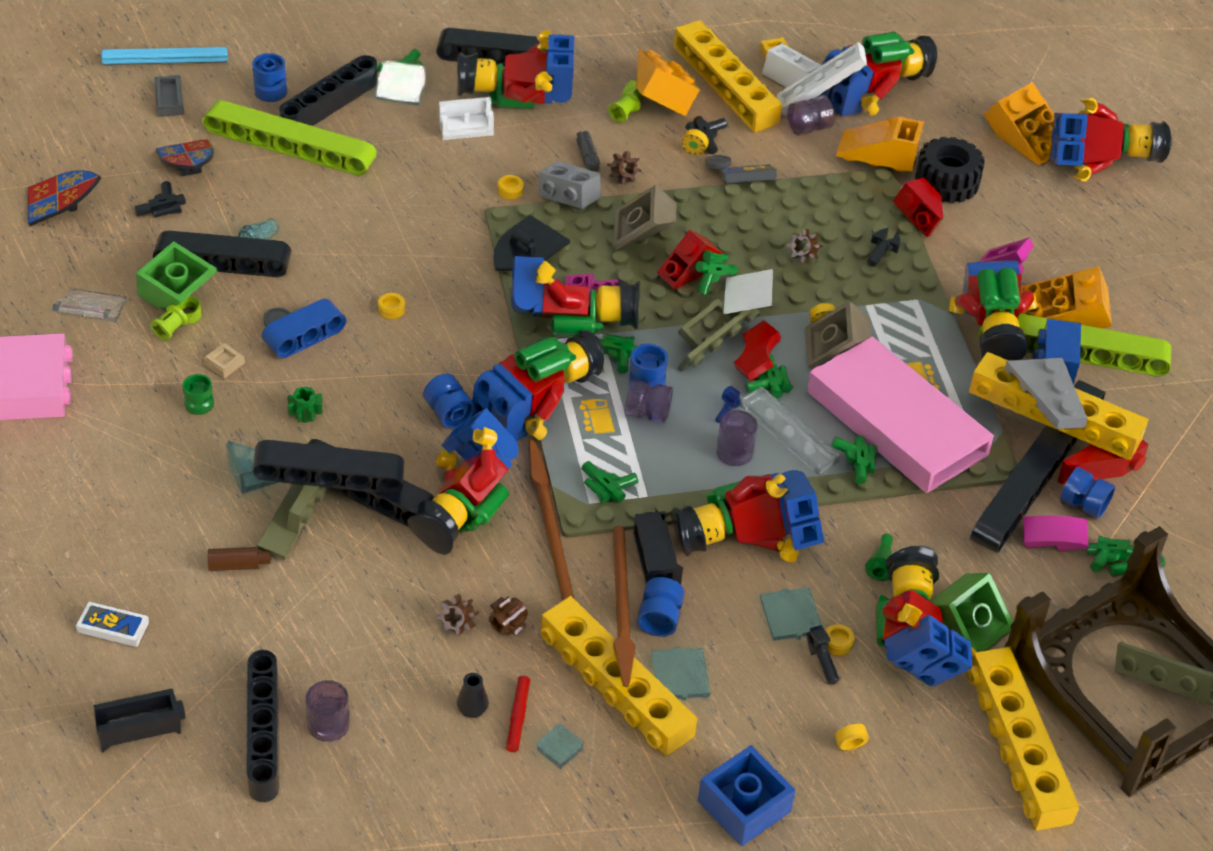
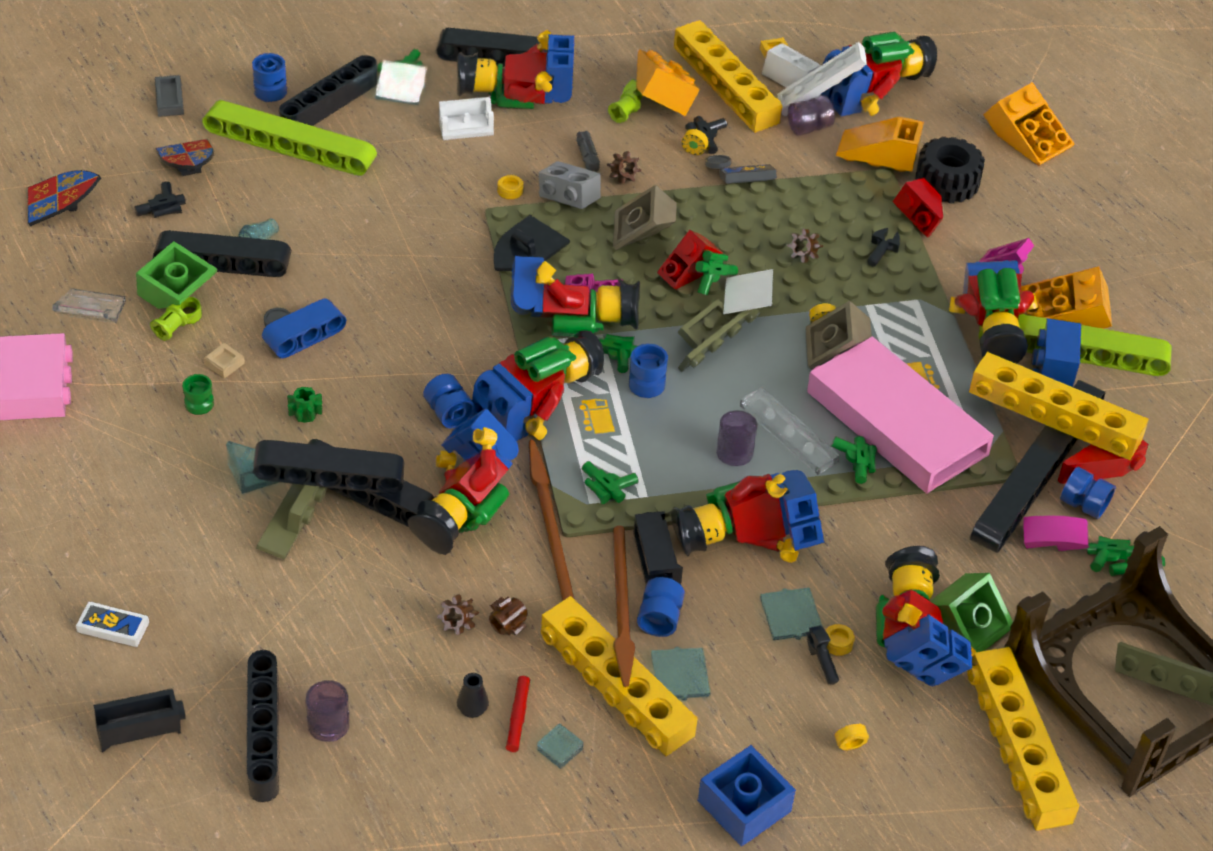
(164, 55): medium azure axle -> none
(237, 558): reddish brown cylinder -> none
(391, 305): yellow tile -> none
(648, 400): clear purple wheel -> none
(732, 399): clear blue hand -> none
(756, 355): red tile -> none
(773, 379): green piece -> none
(875, 566): green cone -> none
(1052, 388): light grey wing -> none
(1097, 138): piece -> none

